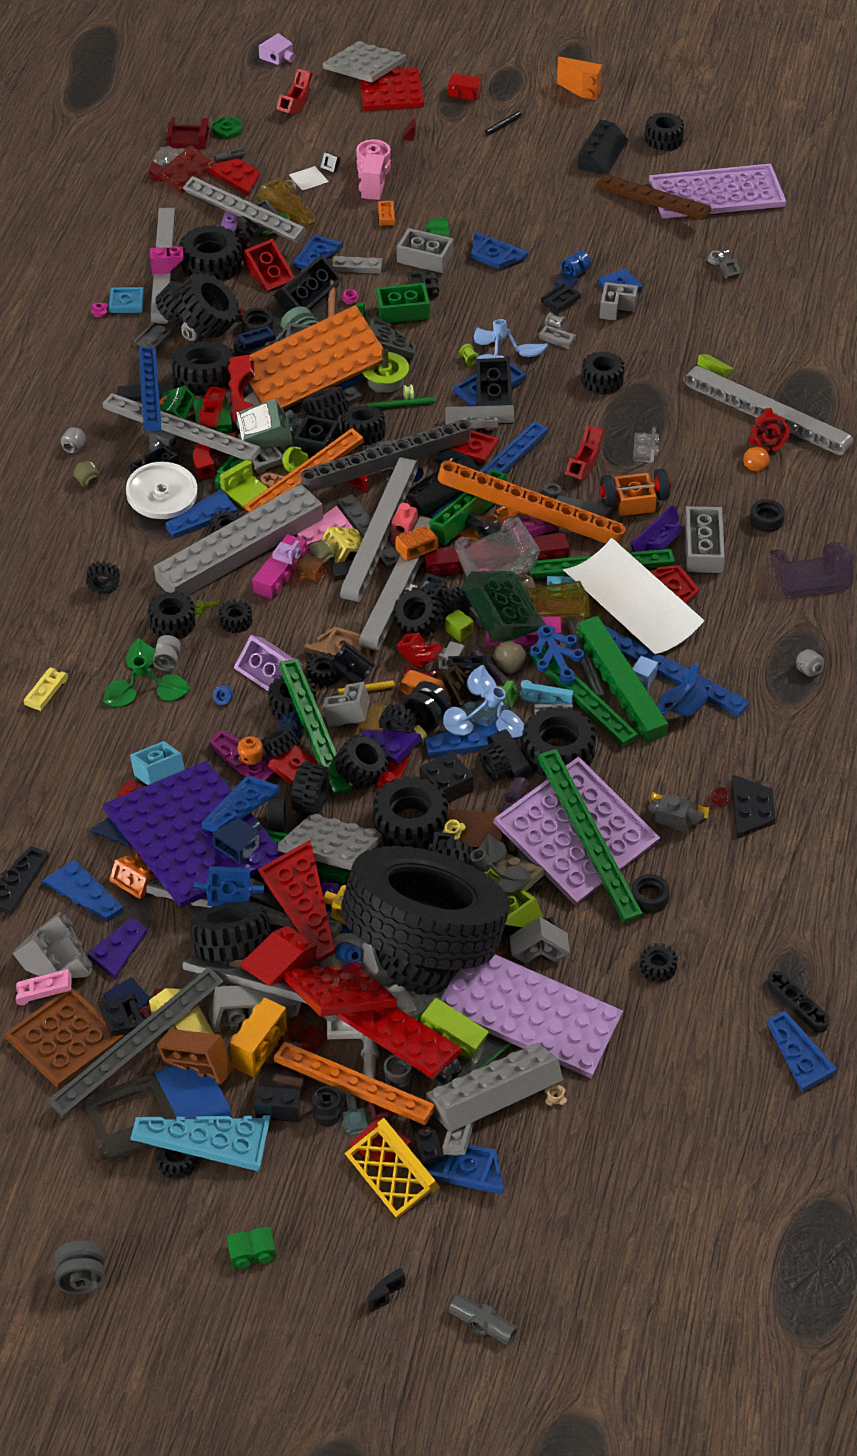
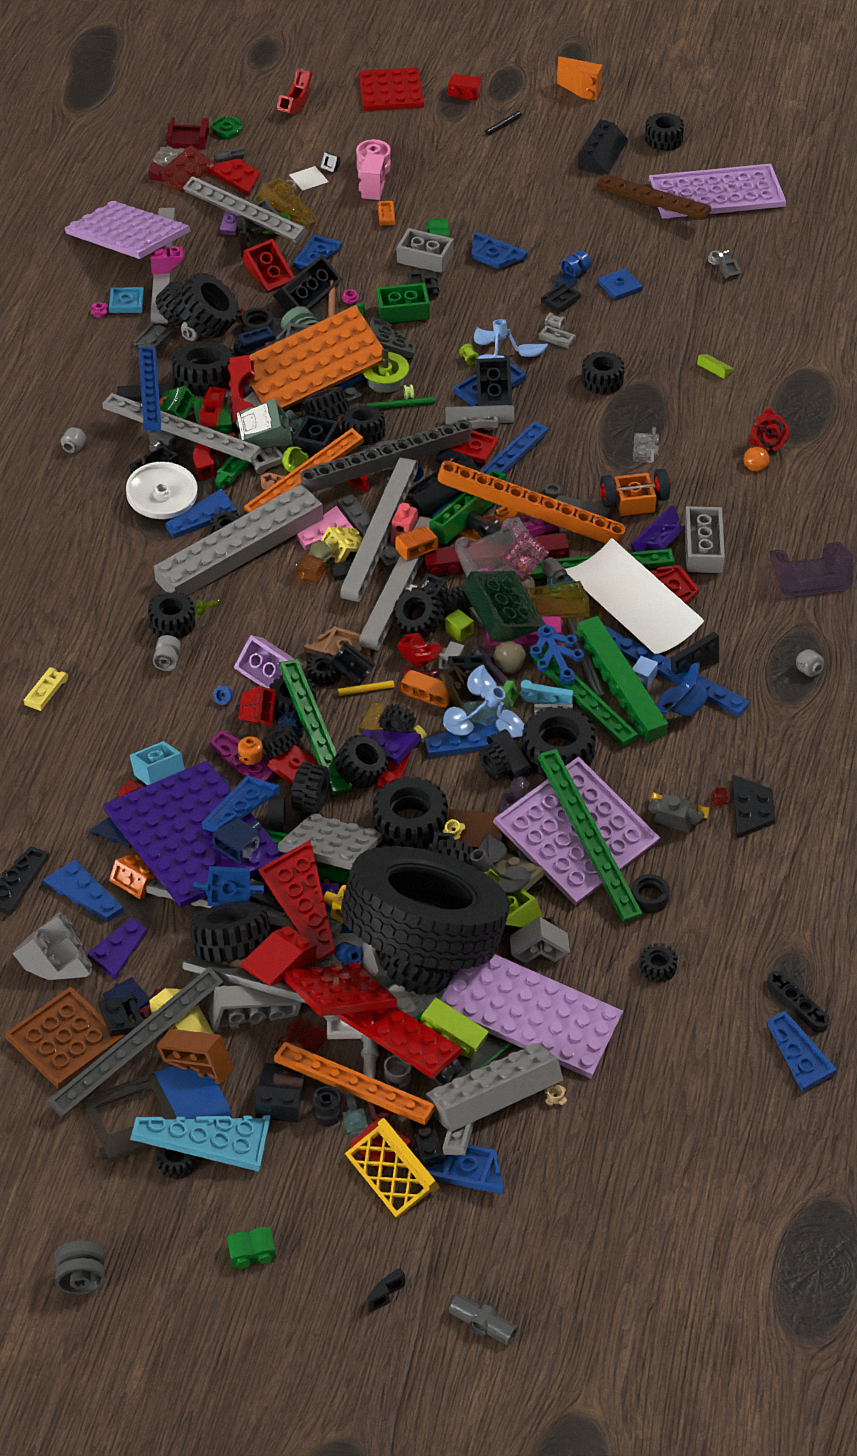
(43, 986): bright pink plate -> none
(86, 474): olive head -> none
(99, 584): black tyre -> none
(127, 229): none -> lavender plate
(139, 659): green plant -> none
(211, 251): black tyre -> none
(237, 623): black tyre -> none
(241, 484): lime bracket -> none
(257, 706): none -> red torso
(258, 1037): light orange brick -> none
(275, 572): dark pink brick -> none
(277, 50): lavender torso -> none
(287, 553): lavender bracket -> none
(349, 707): light grey brick -> none
(357, 264): light grey plate -> none
(364, 61): light grey plate -> none
(409, 132): dark red slope -> none
(428, 704): black wheel -> none
(449, 775): black brick -> none
(524, 554): none -> clear pink tile
(554, 570): none -> flat silver brick
(588, 453): red arch -> none
(616, 298): light grey brick -> none
(703, 651): none -> black wing
(755, 403): light grey beam -> none
(764, 524): black tyre -> none

